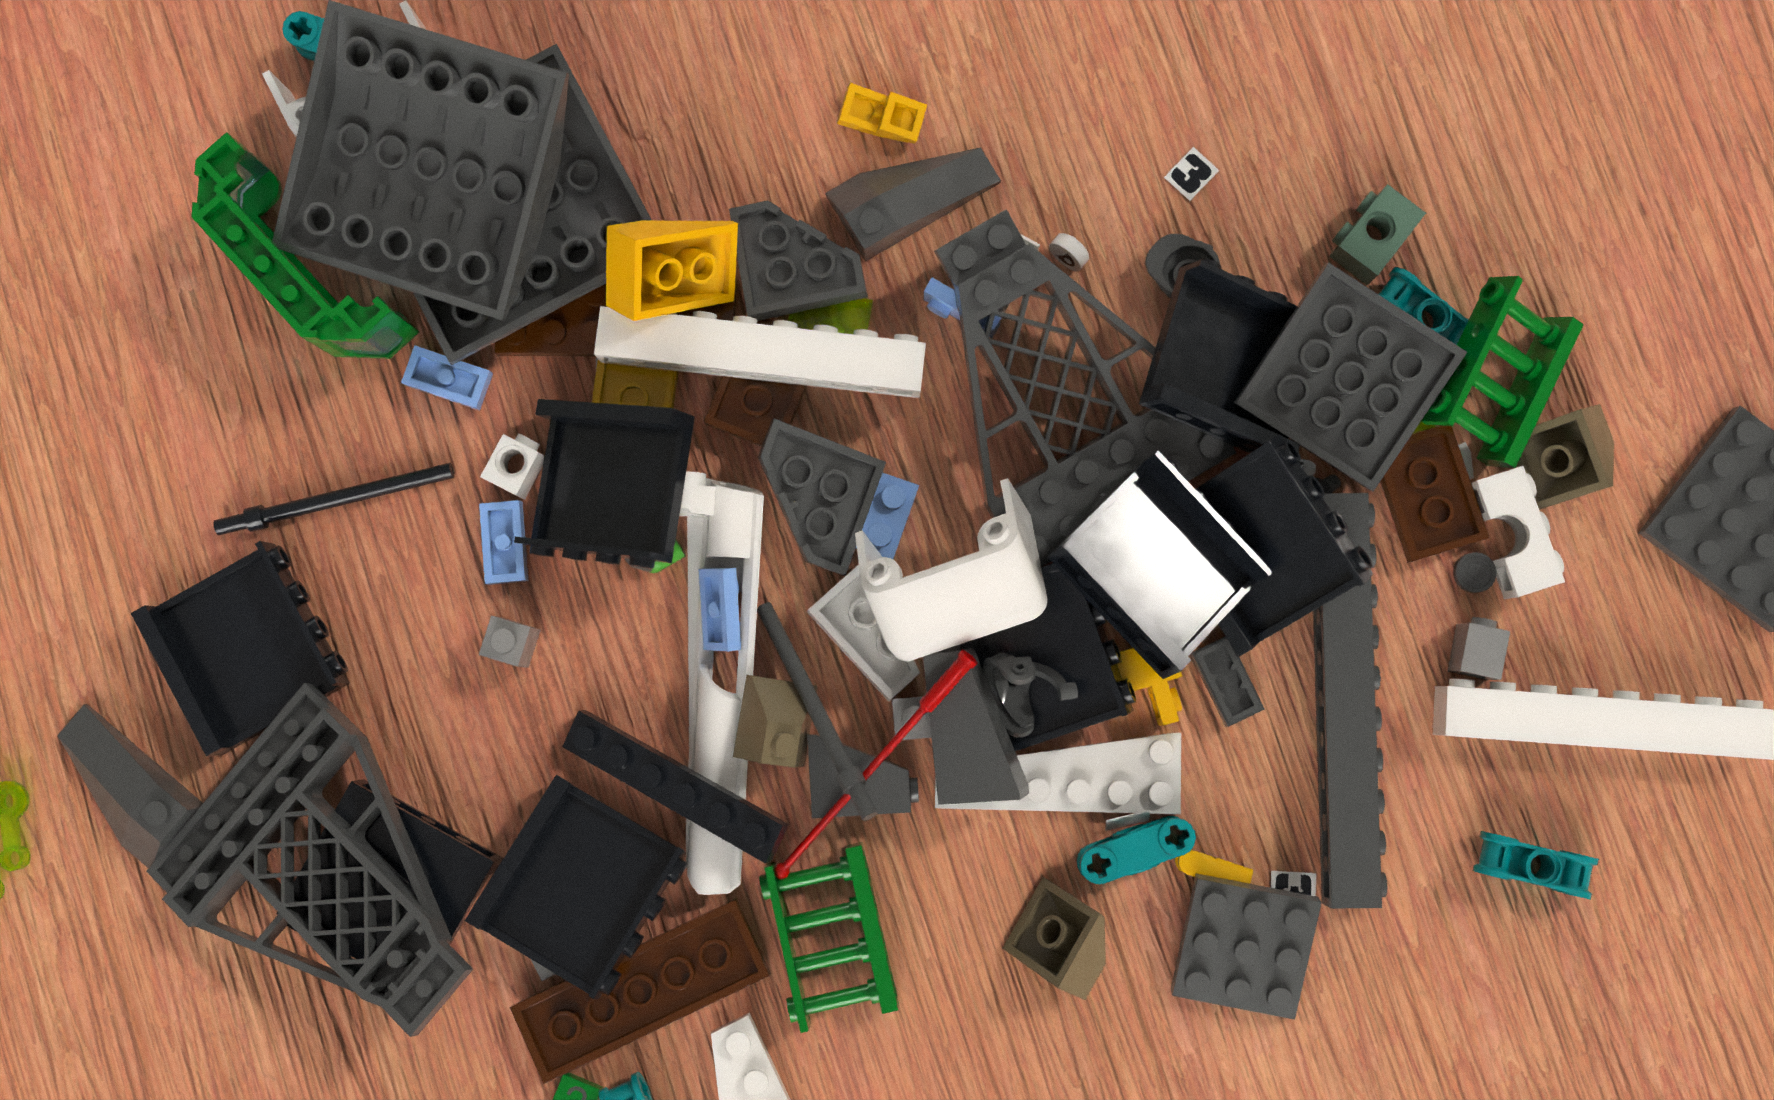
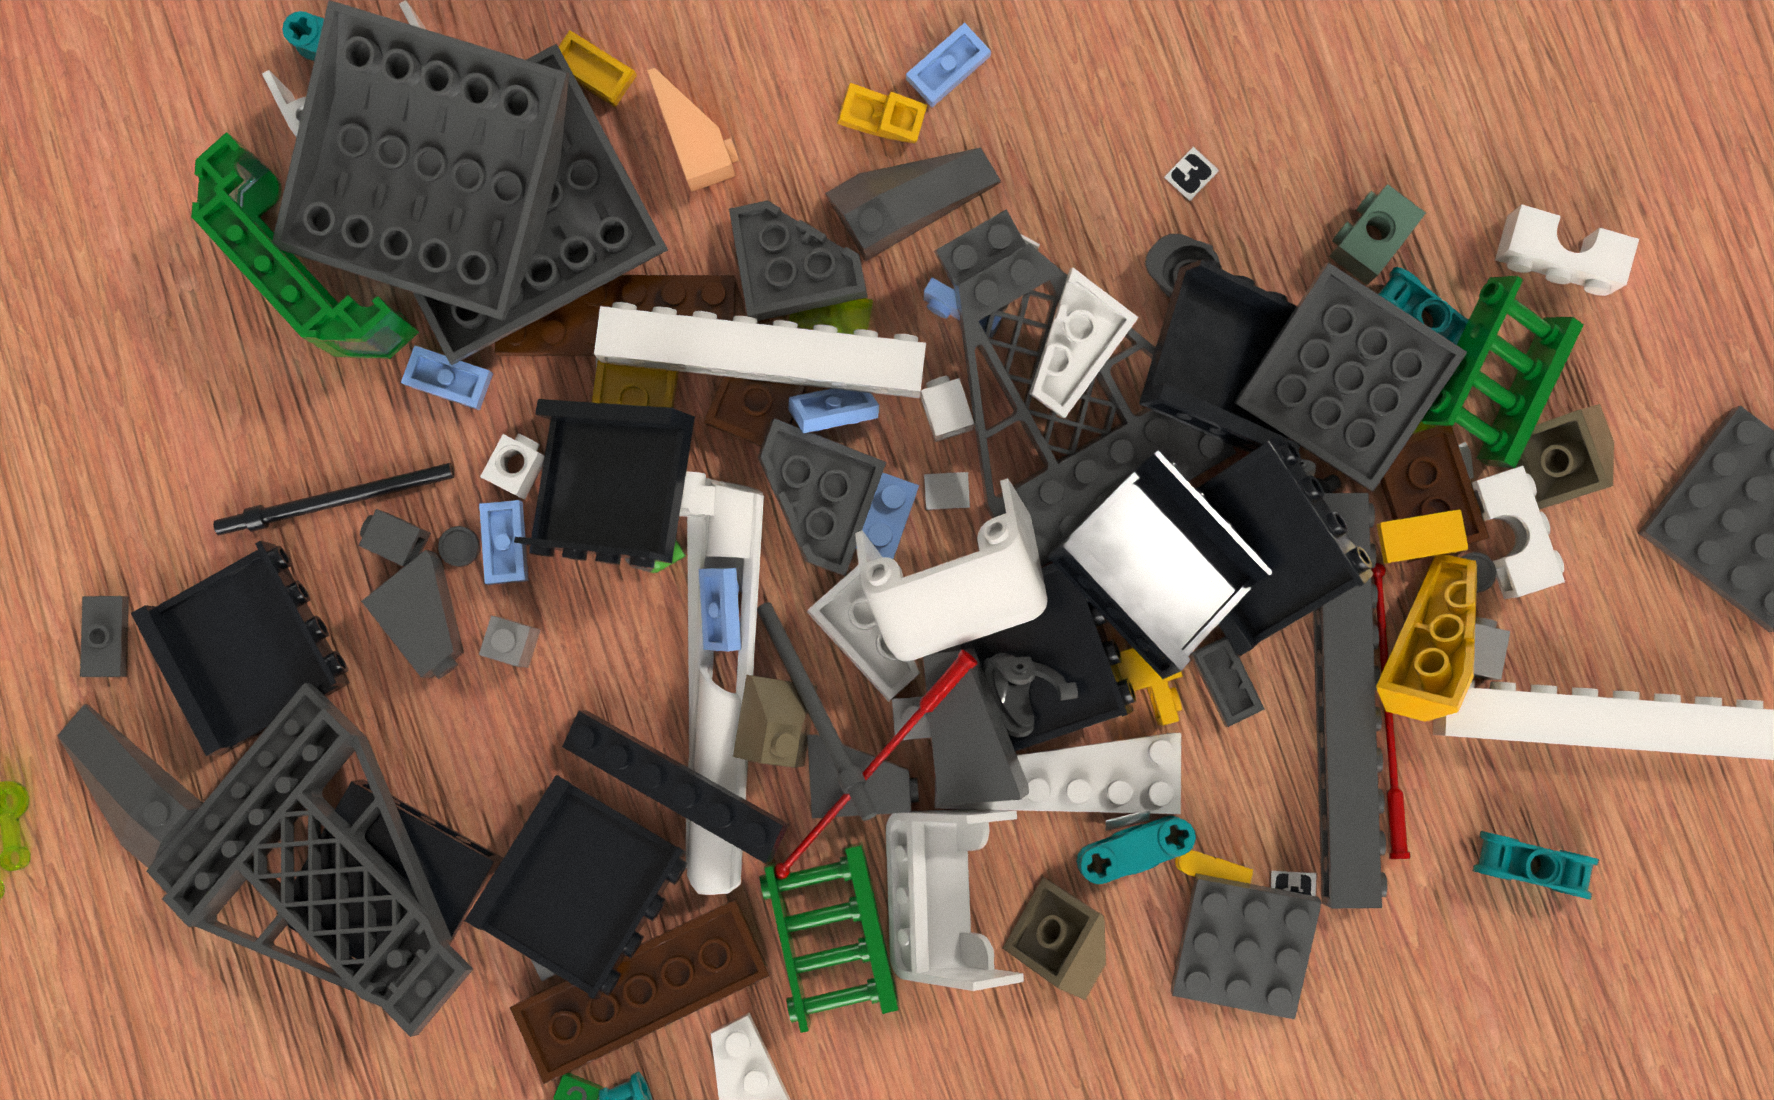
(104, 636): none -> dark grey plate
(392, 537): none -> dark grey brick
(419, 615): none -> dark grey slope
(459, 546): none -> dark grey piece
(596, 69): none -> yellow tile
(669, 266): yellow slope -> none
(696, 138): none -> light nougat slope
(832, 409): none -> light blue plate
(932, 899): none -> white windscreen
(946, 408): none -> white brick
(947, 490): none -> white sticker
(948, 65): none -> light blue plate
(1069, 251): white tile -> none
(1079, 342): none -> white wing
(1395, 796): none -> red piece
(1422, 536): none -> yellow tile
(1436, 646): none -> yellow wedge
(1533, 245): none -> white arch

